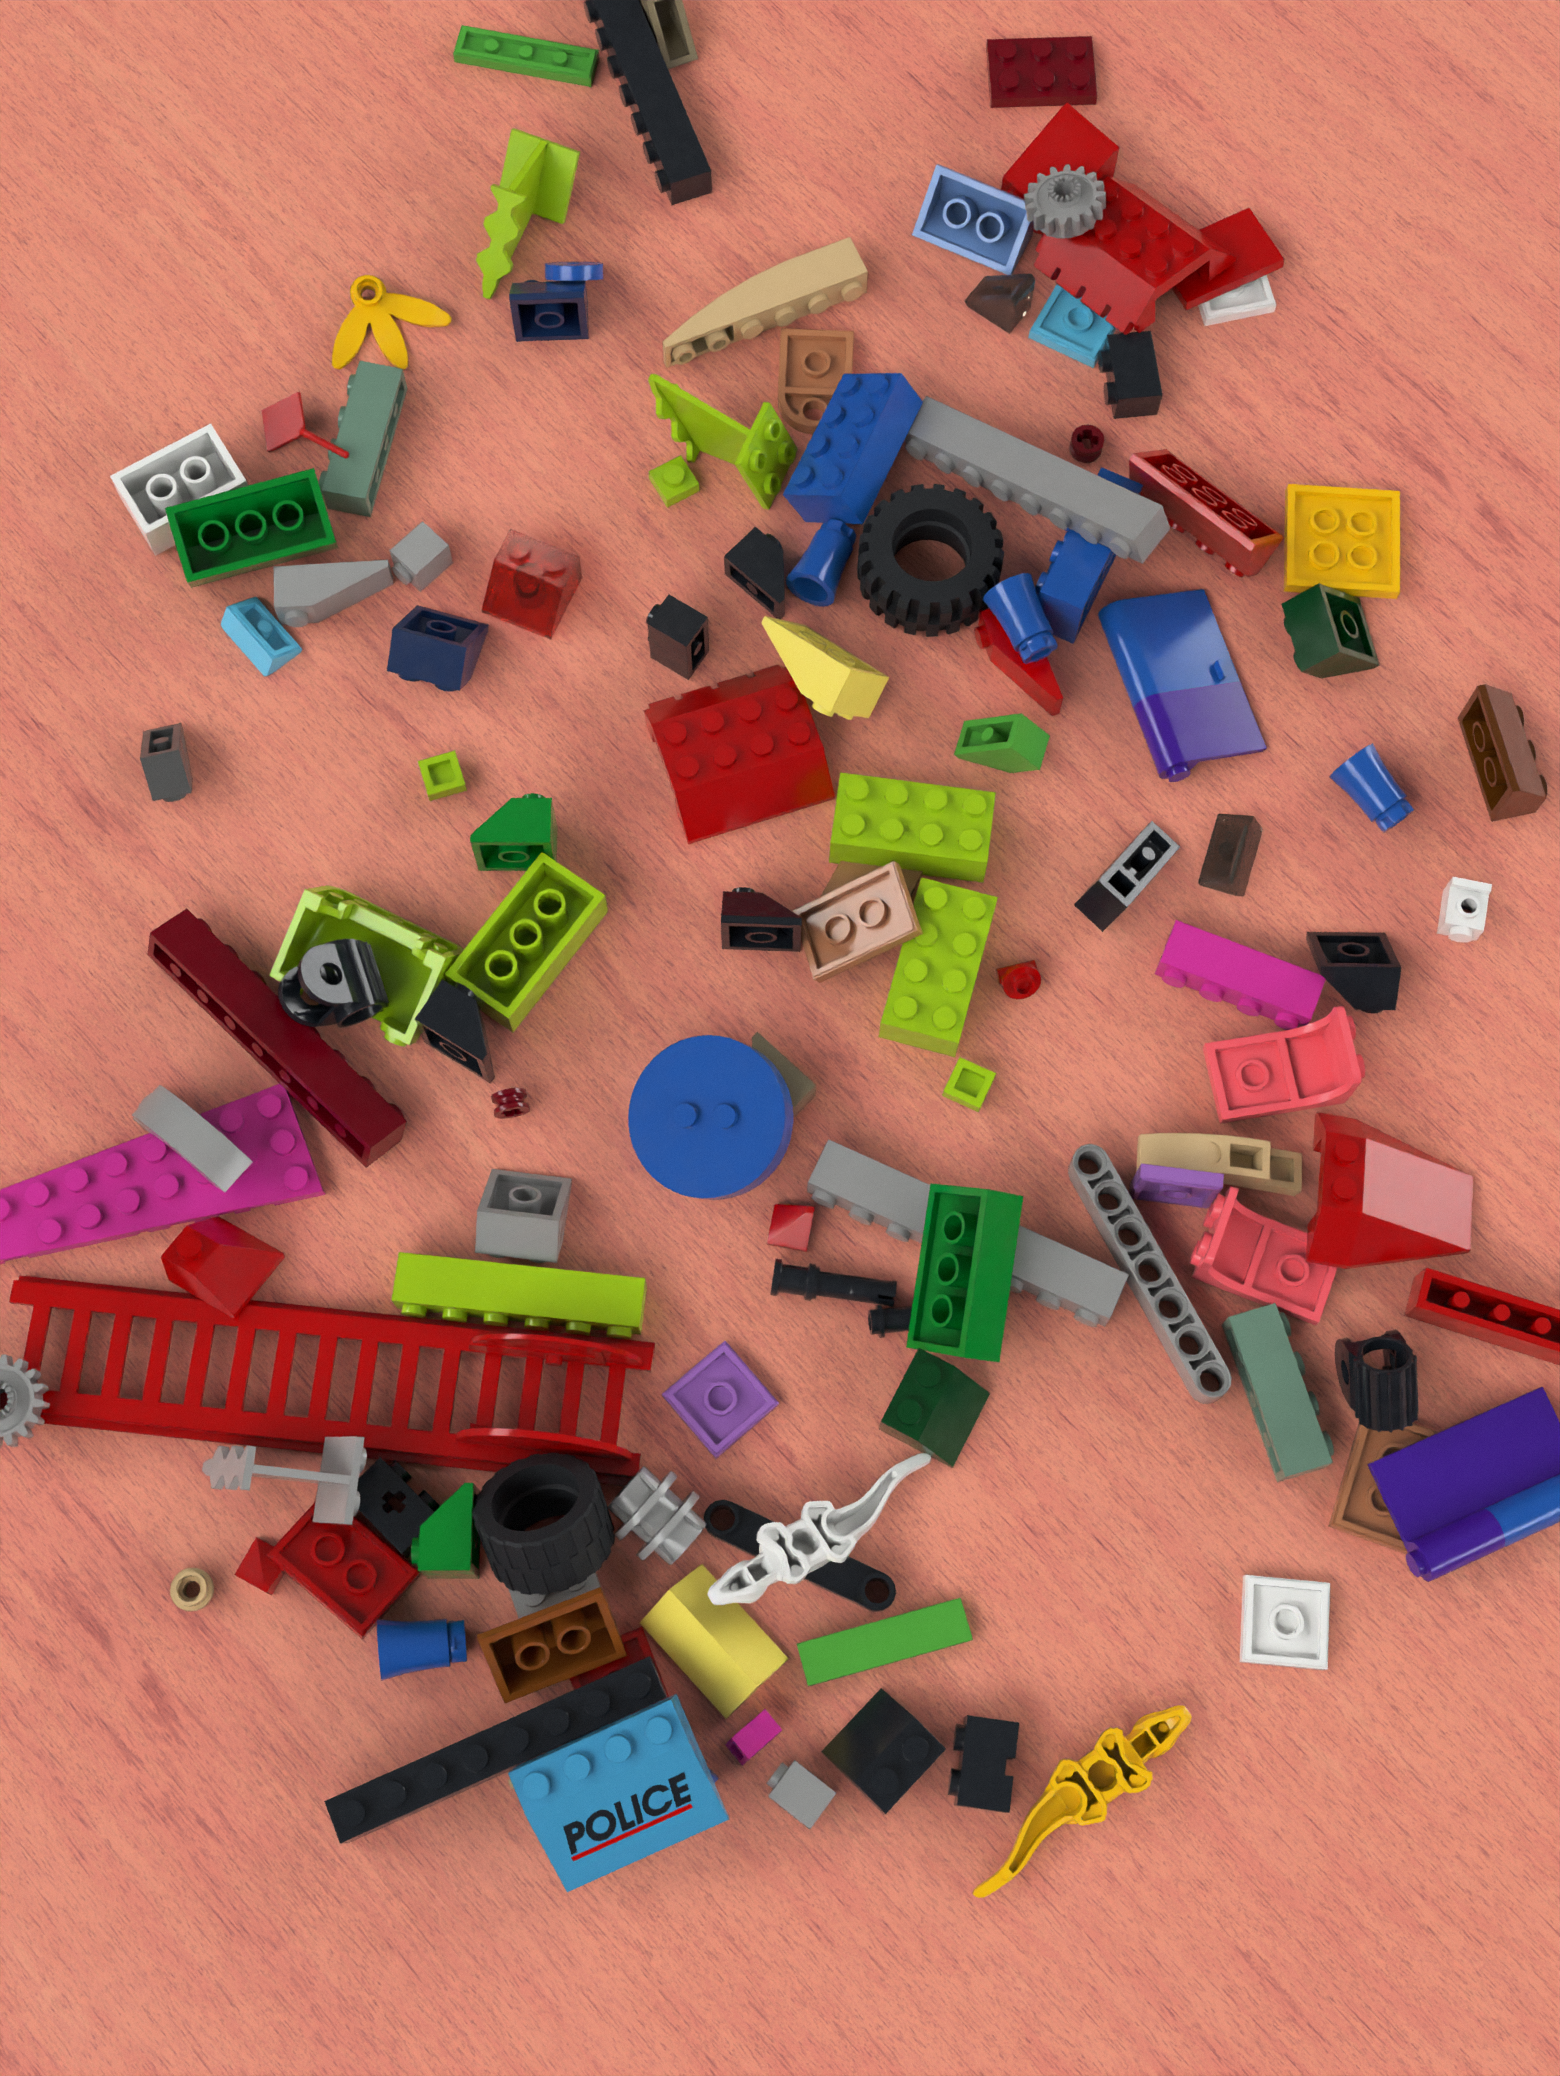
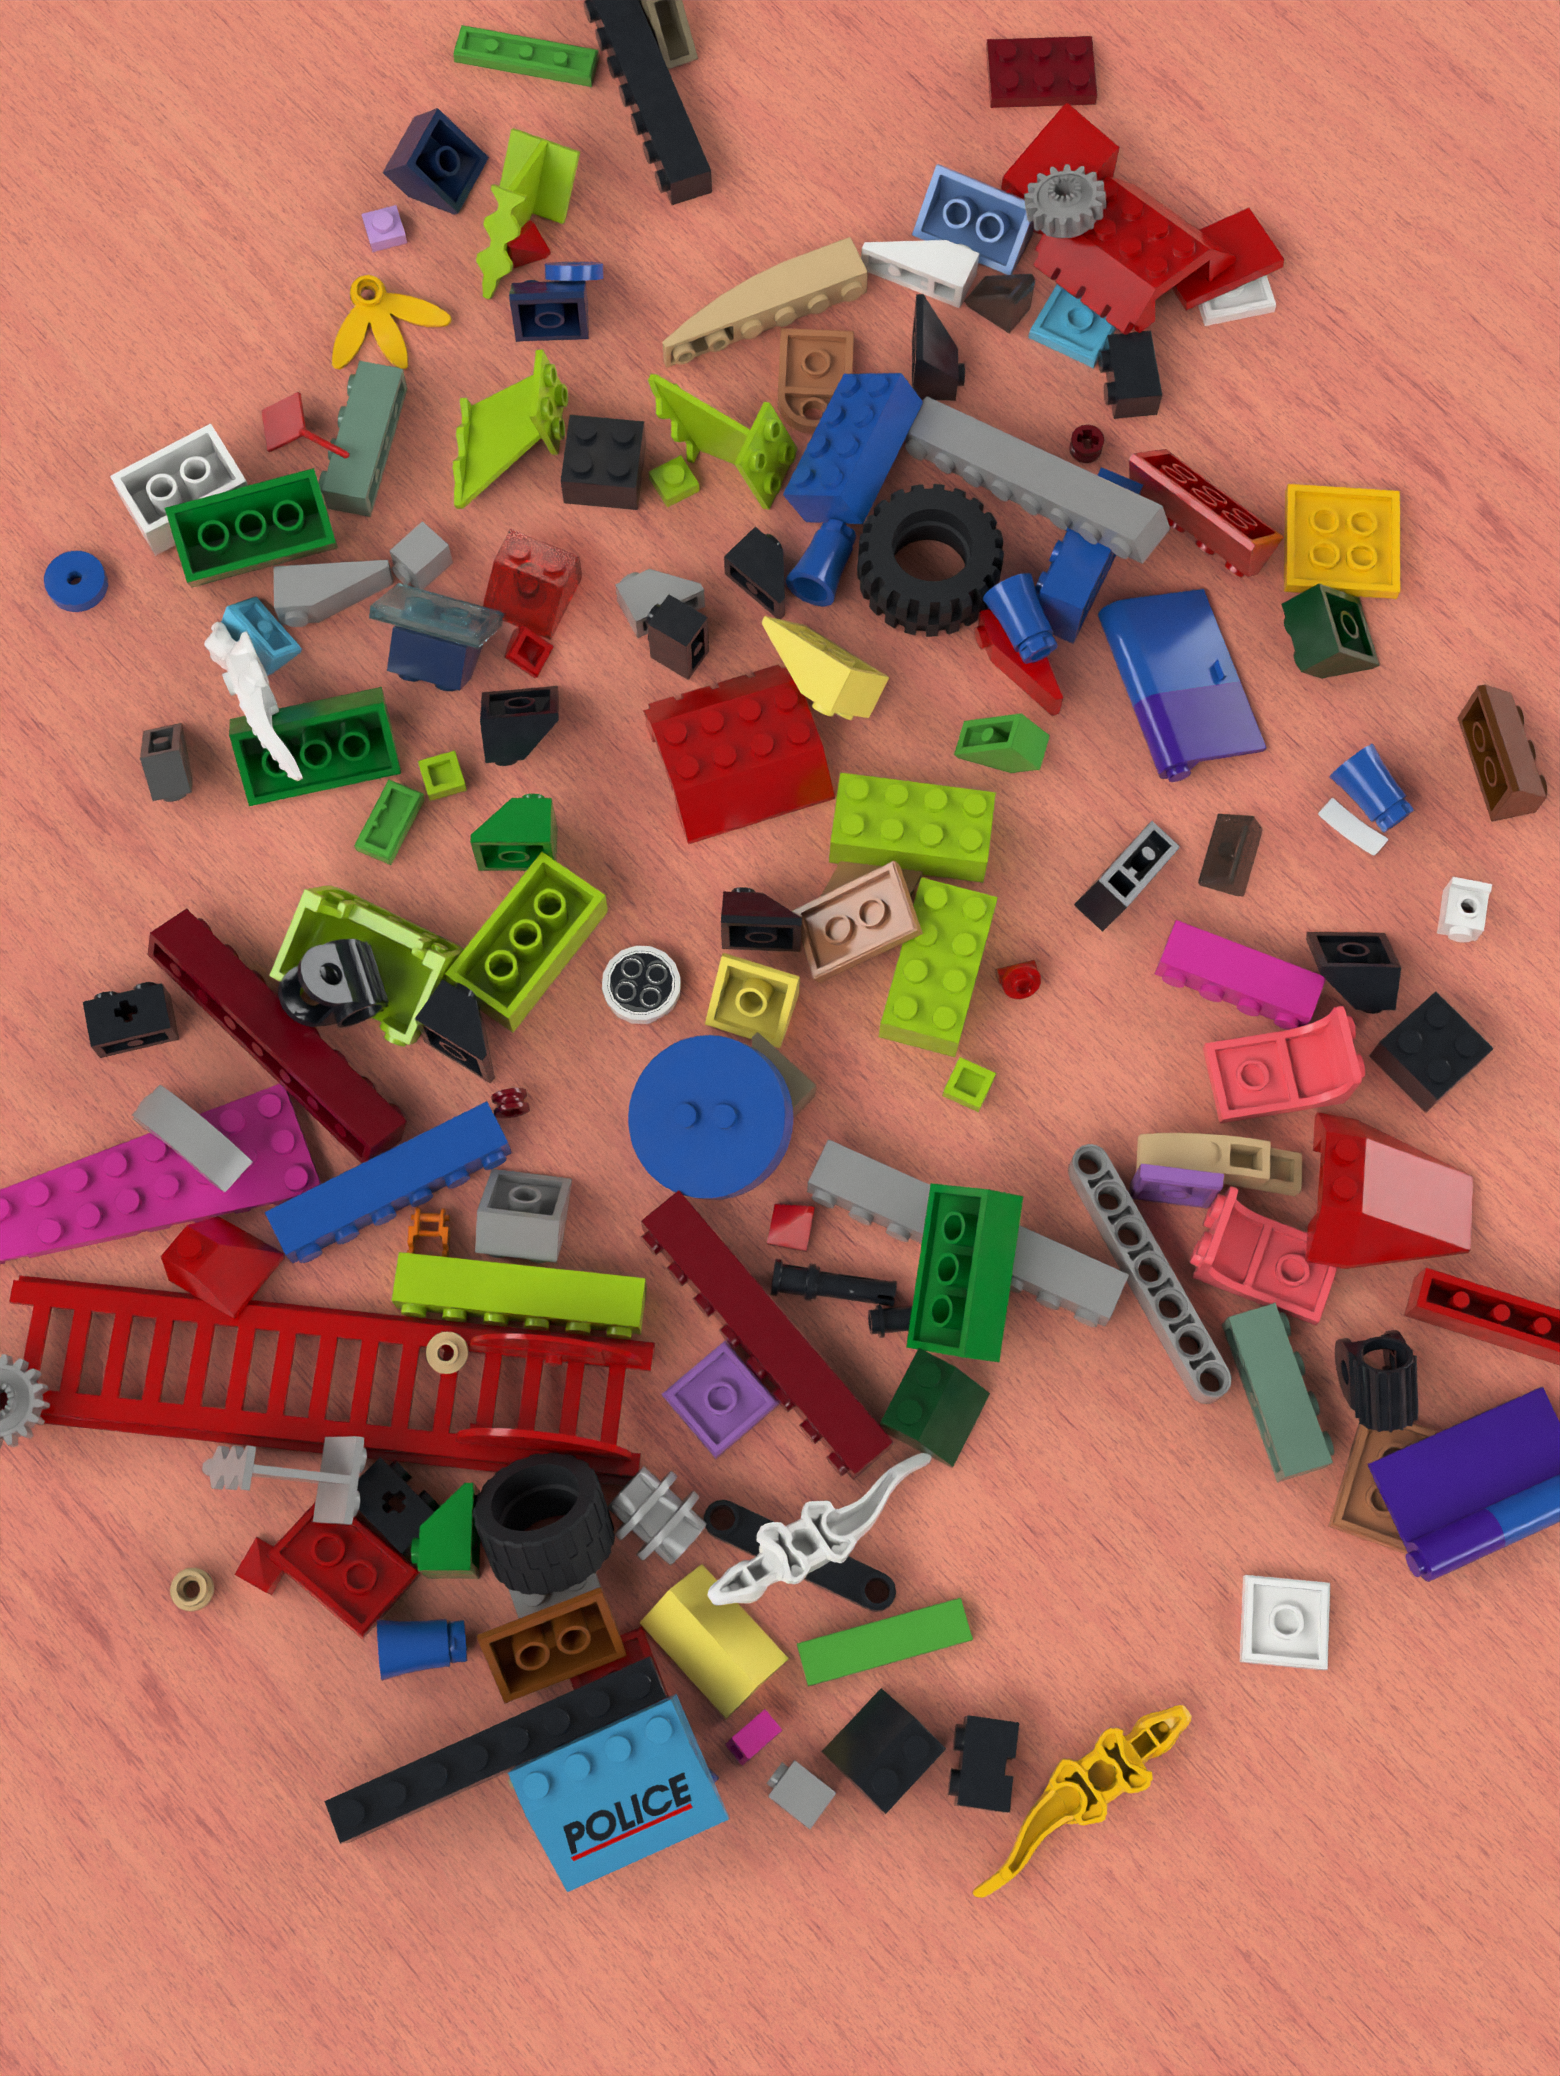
(69, 567): none -> blue piece
(150, 1025): none -> black brick
(250, 682): none -> white animal
(332, 741): none -> green slope
(384, 228): none -> lavender plate
(389, 822): none -> bright green plate
(389, 1183): none -> blue brick
(436, 162): none -> dark blue slope
(437, 615): none -> clear light blue tile
(444, 1232): none -> orange piece
(460, 1352): none -> tan plate
(505, 427): none -> lime piece
(516, 722): none -> black slope
(527, 246): none -> red slope
(528, 650): none -> red slope
(603, 462): none -> black brick
(641, 591): none -> light grey slope
(641, 984): none -> tile
(752, 999): none -> light yellow slope
(766, 1335): none -> dark red brick
(929, 267): none -> white slope
(934, 356): none -> black slope
(1352, 827): none -> white sticker
(1430, 1052): none -> black brick

